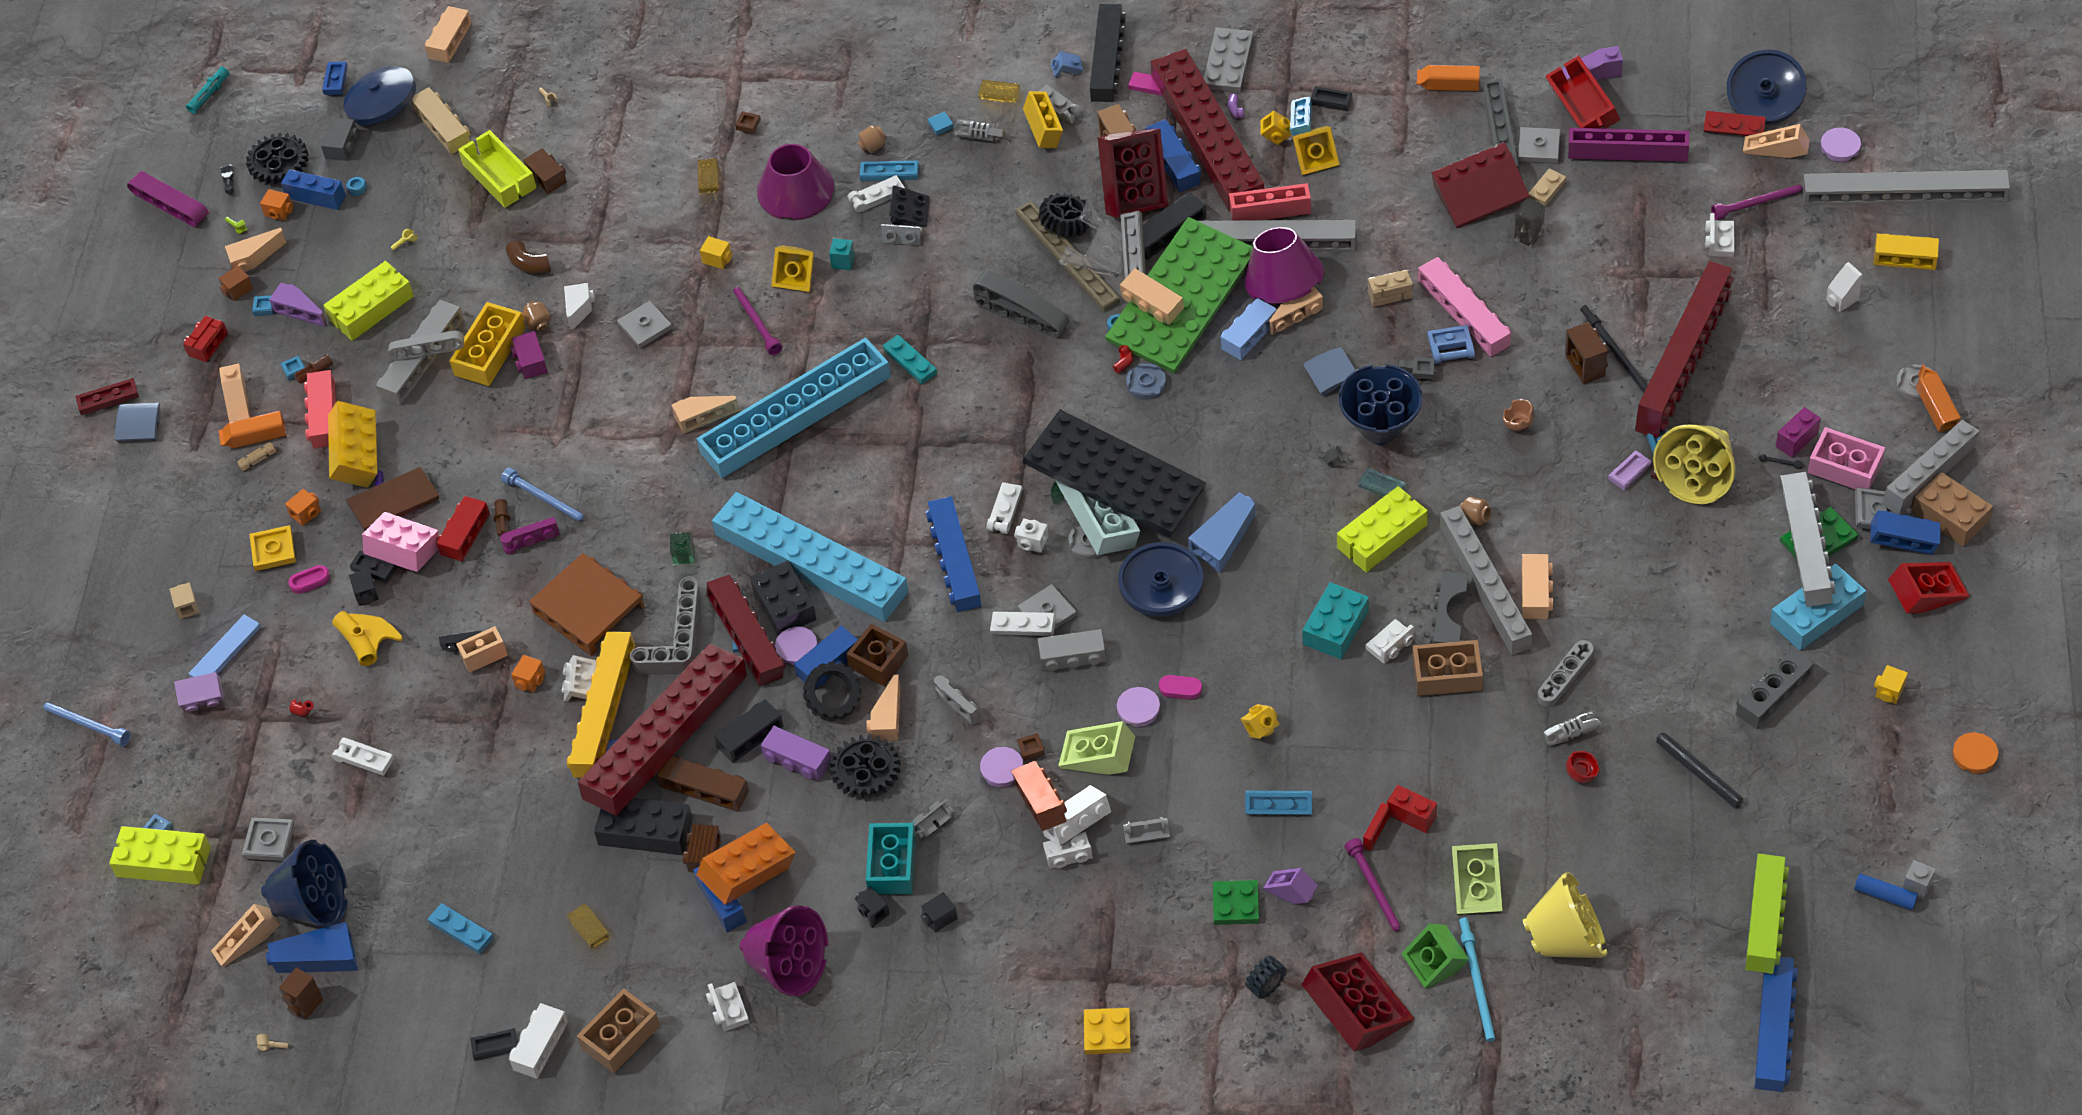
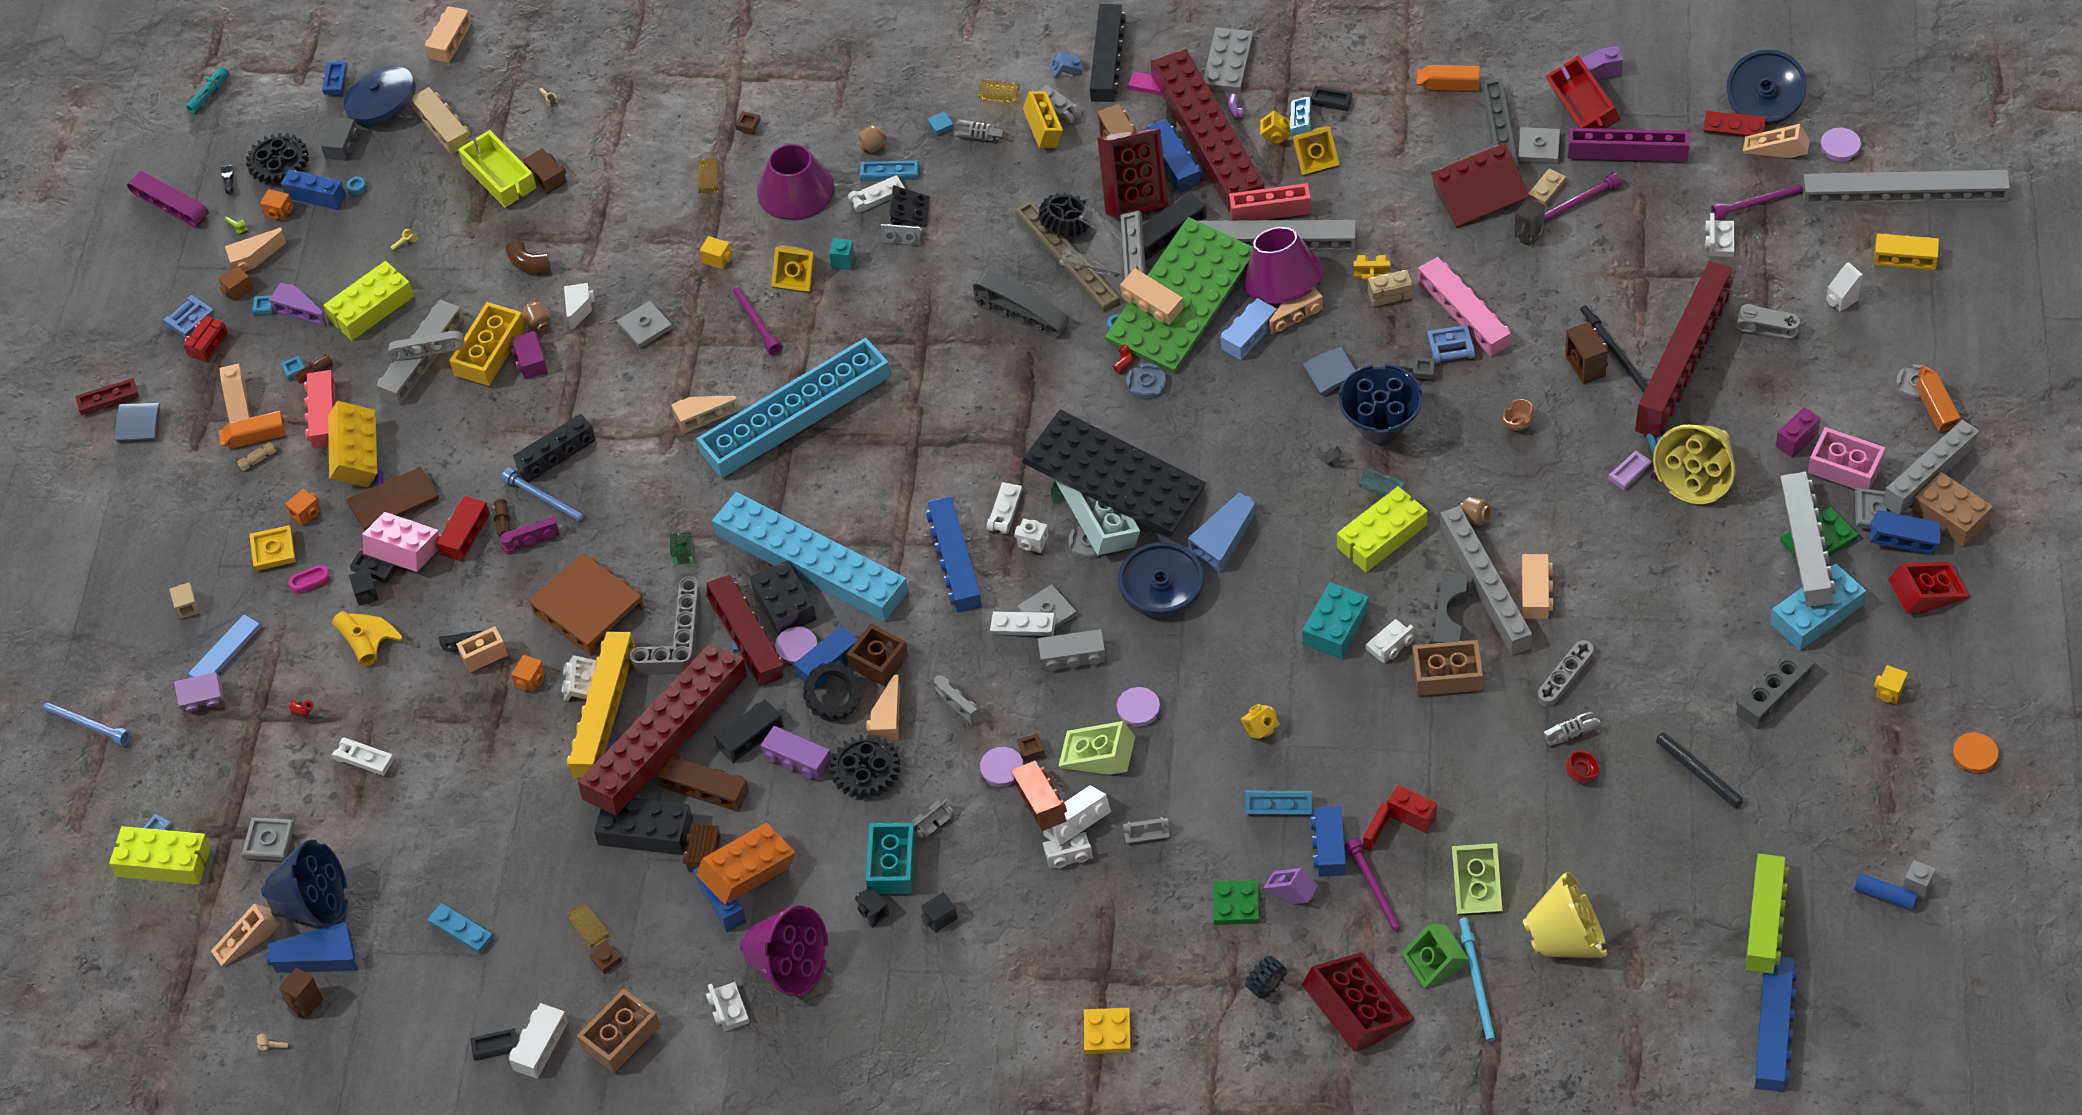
(186, 317): none -> medium blue plate
(554, 447): none -> black brick
(605, 958): none -> reddish brown plate
(909, 359): teal plate -> none
(1180, 687): dark pink tile -> none
(1328, 841): none -> blue brick
(1367, 269): none -> yellow hips
(1611, 181): none -> magenta piece
(1767, 322): none -> light grey piece
(1797, 464): black hinge -> none

